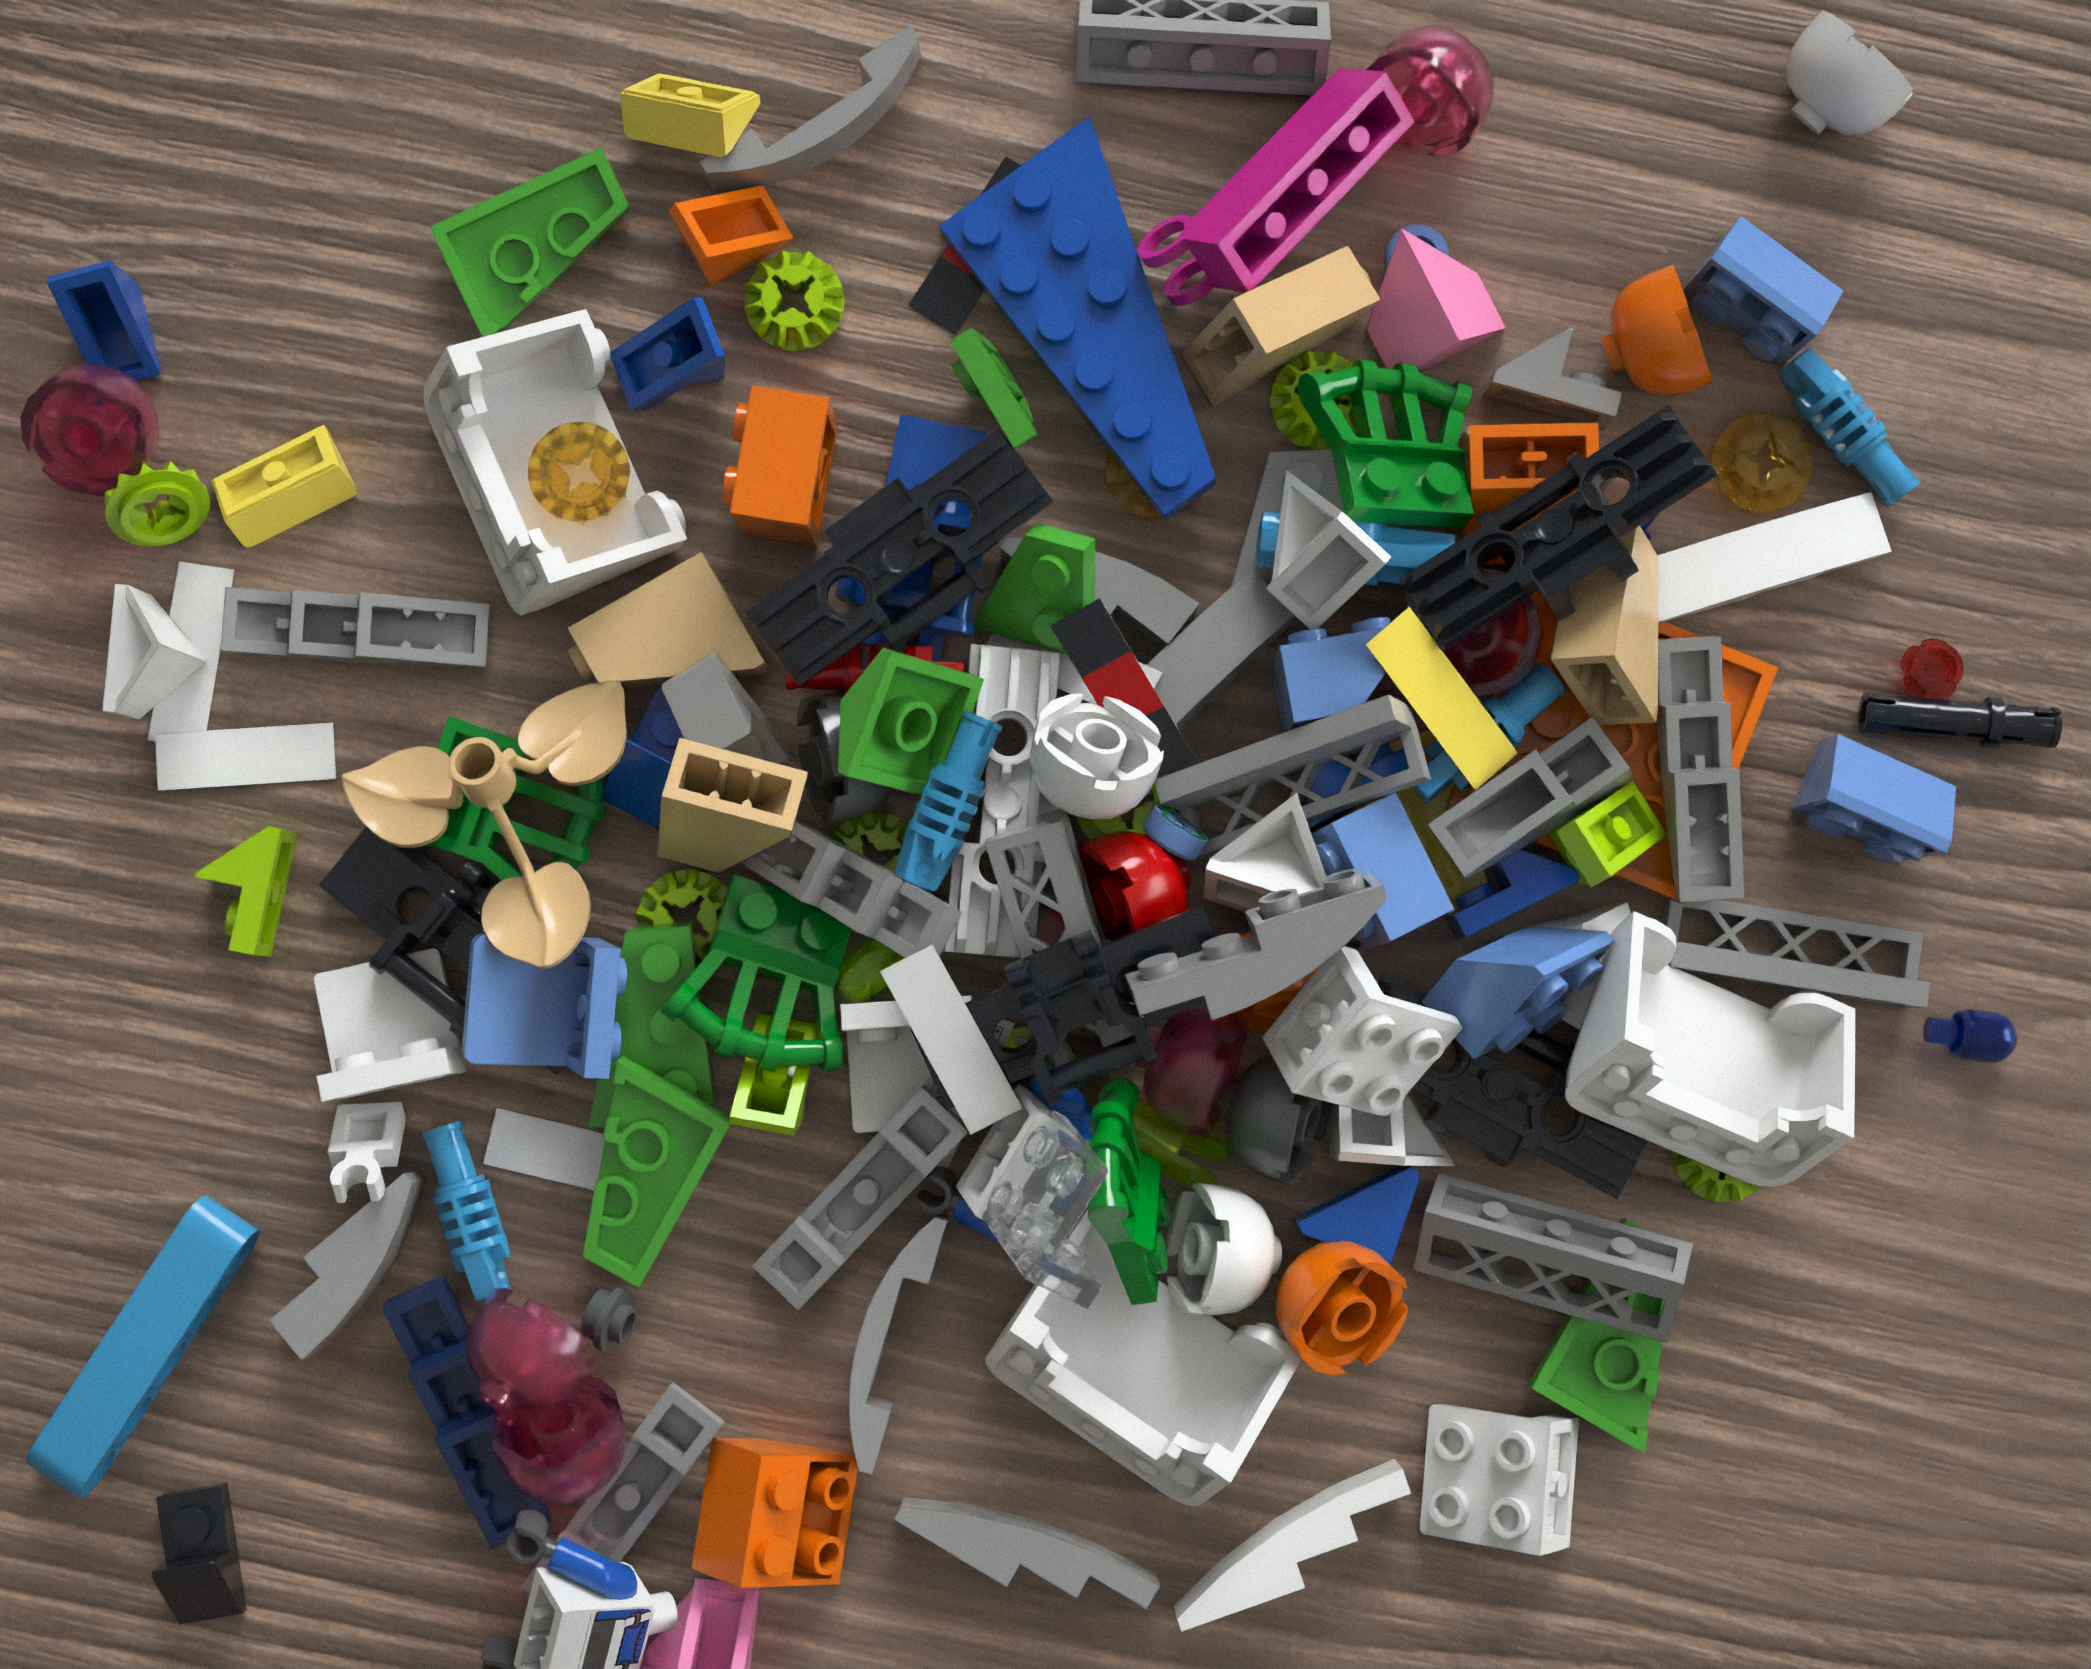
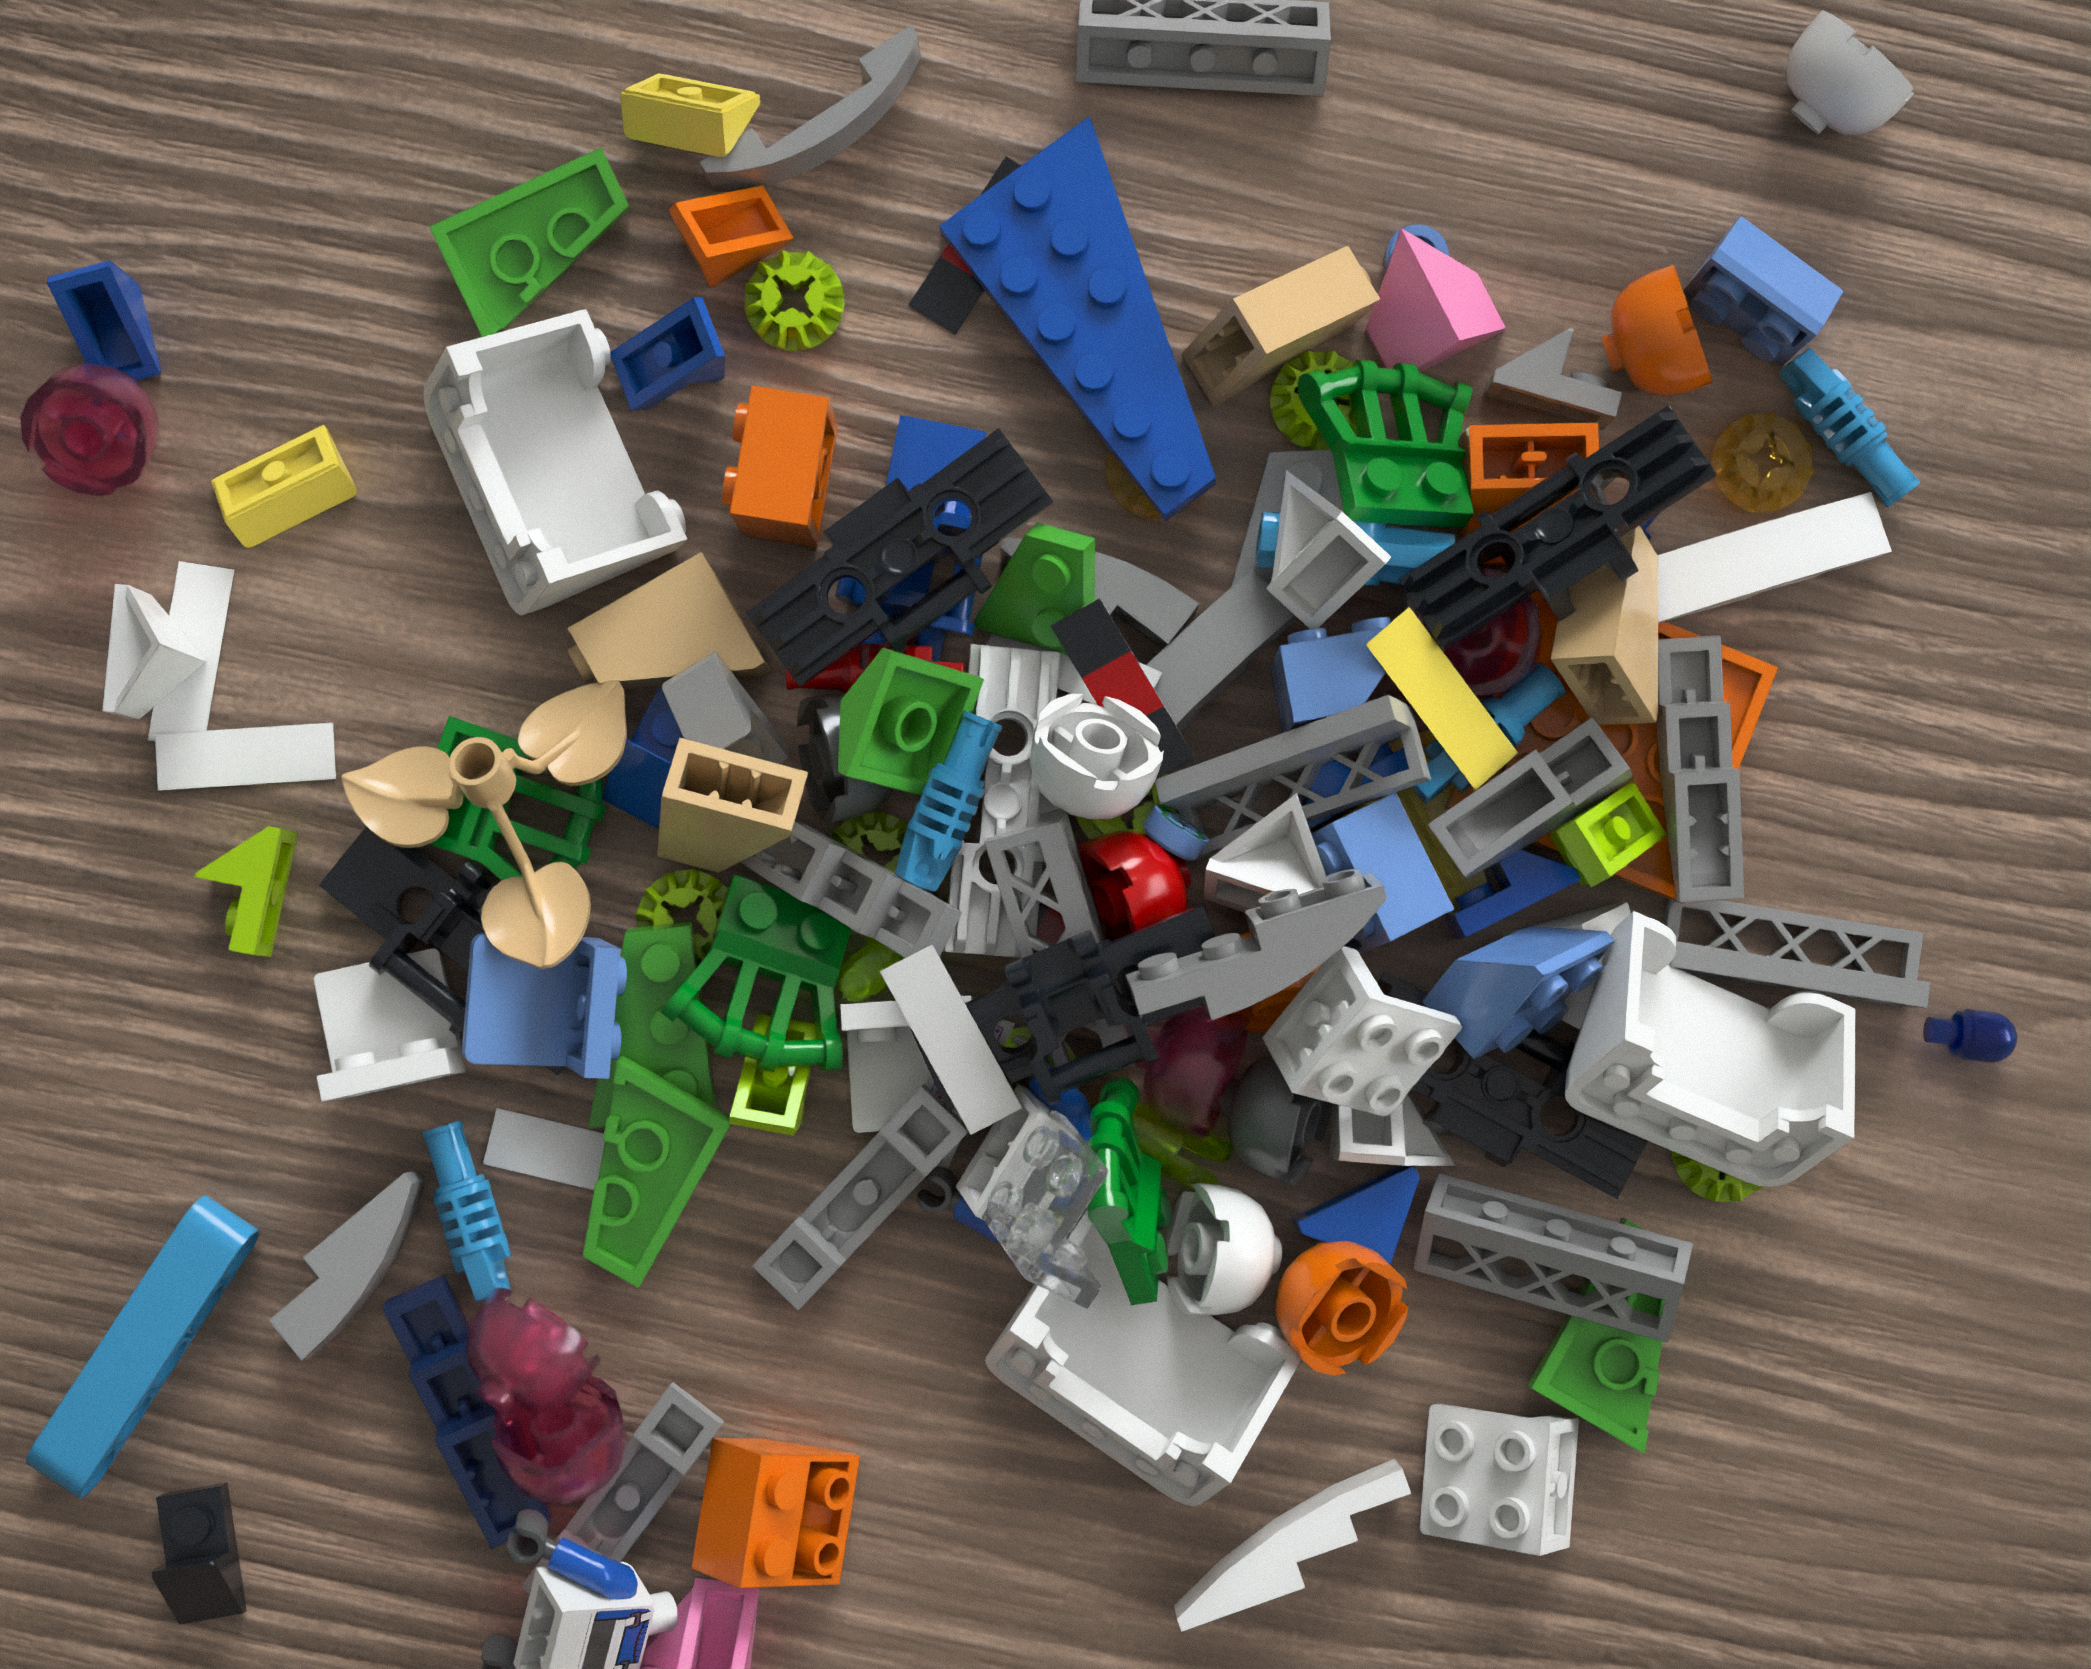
(170, 519): lime gear -> none
(355, 628): light grey slope -> none
(361, 1143): white plate -> none
(570, 445): clear yellow gear -> none
(609, 1318): dark grey plate -> none
(868, 1413): light grey slope -> none
(990, 379): bright green wing -> none
(1002, 1541): light grey slope -> none
(1282, 187): dark pink hinge -> none
(1441, 84): clear pink cylinder -> none
(1877, 801): medium blue slope -> none
(1948, 669): clear red plate -> none
(1985, 721): black pin -> none

